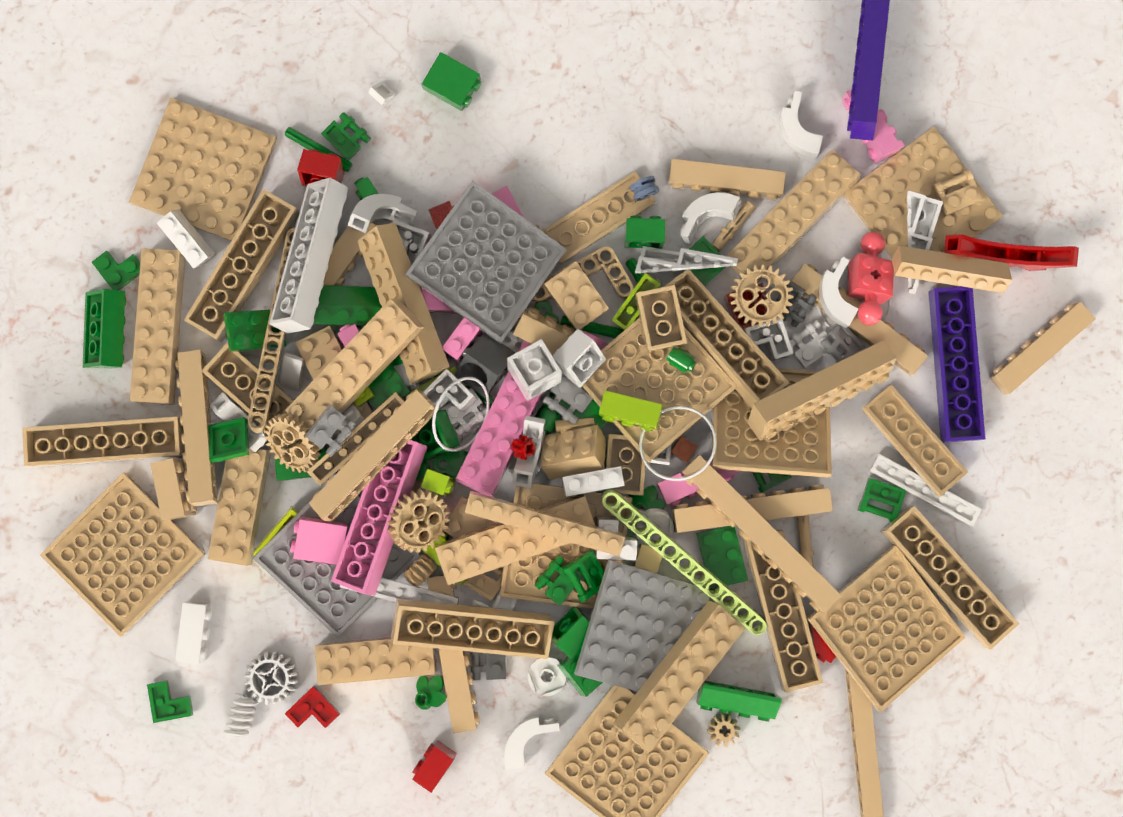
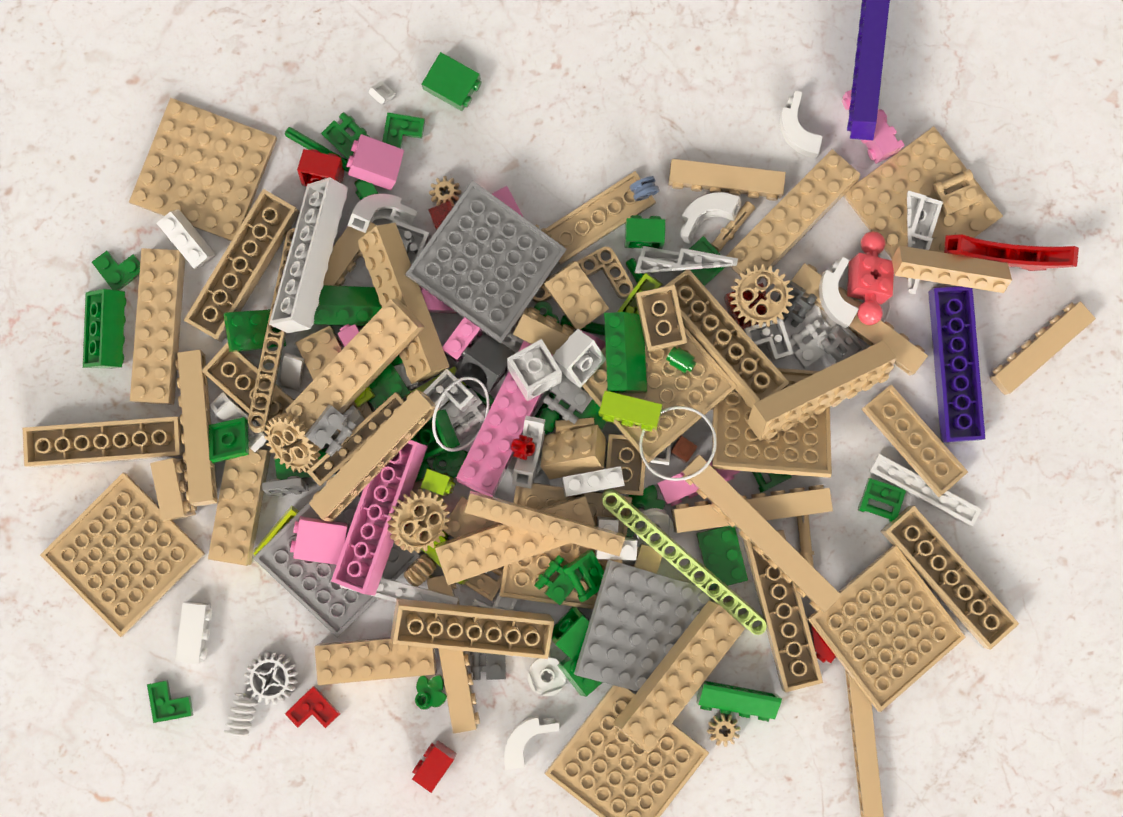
(281, 487): none -> light grey plate
(375, 162): none -> bright pink brick
(402, 125): none -> green plate
(443, 186): none -> tan gear
(625, 353): none -> green slope

